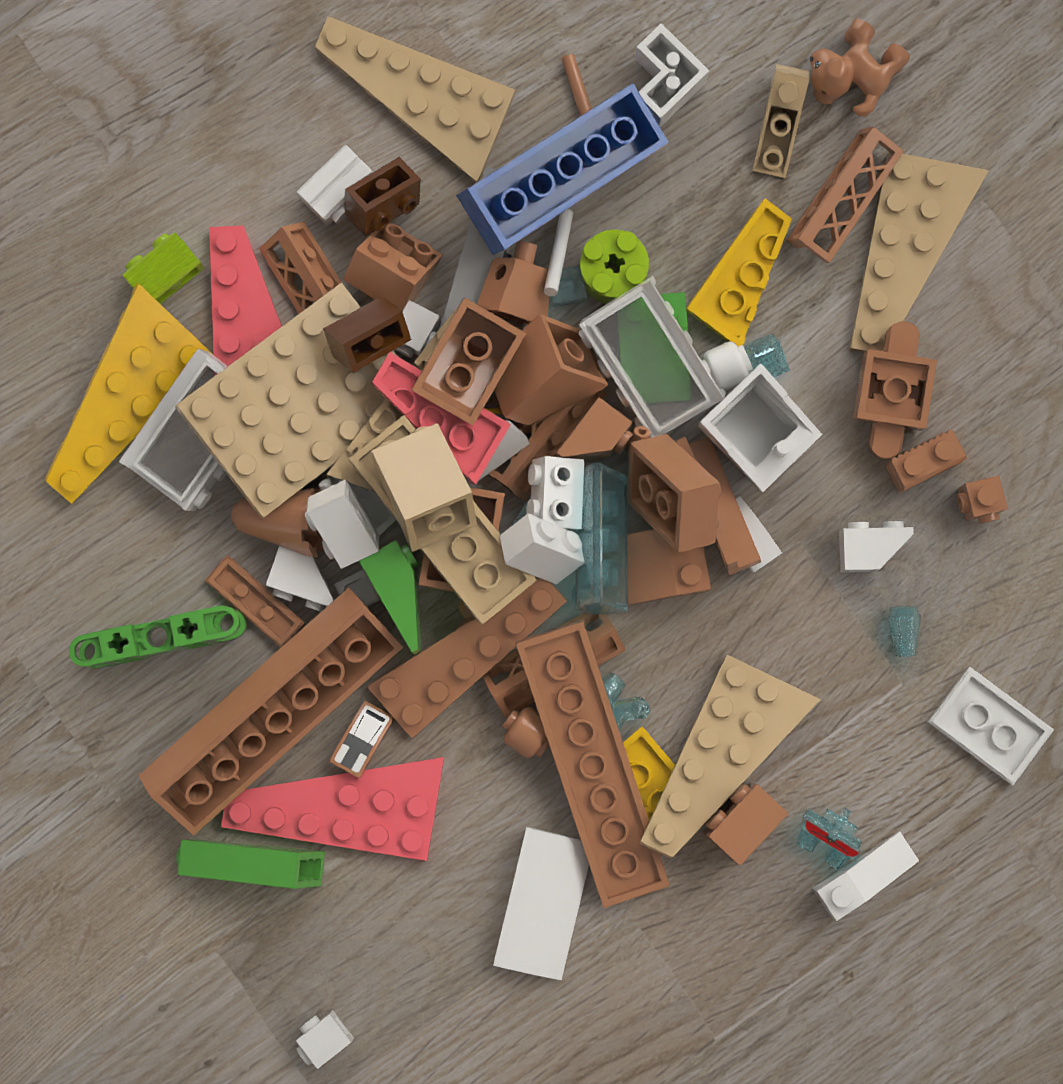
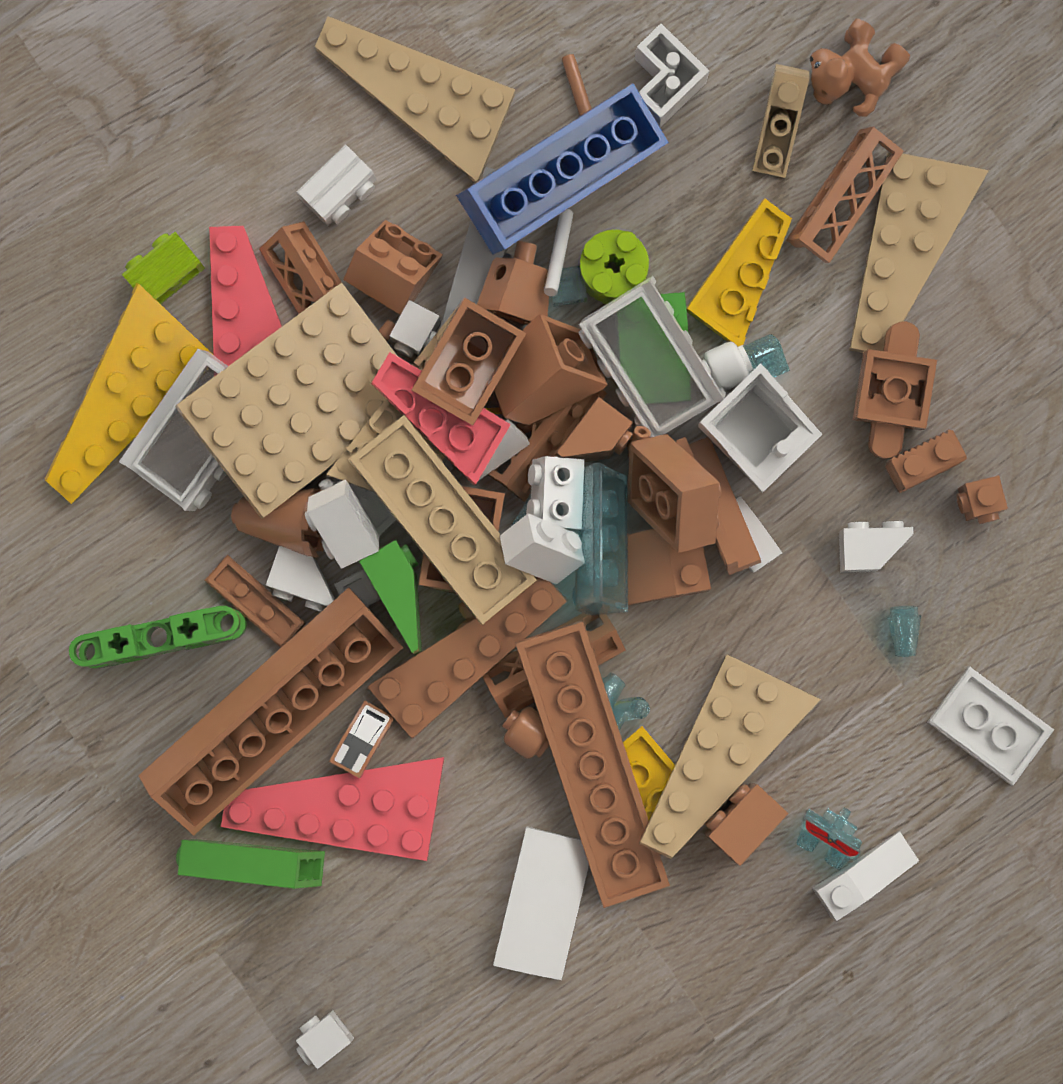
(367, 334): reddish brown brick -> none
(382, 196): reddish brown brick -> none
(425, 486): tan slope -> none

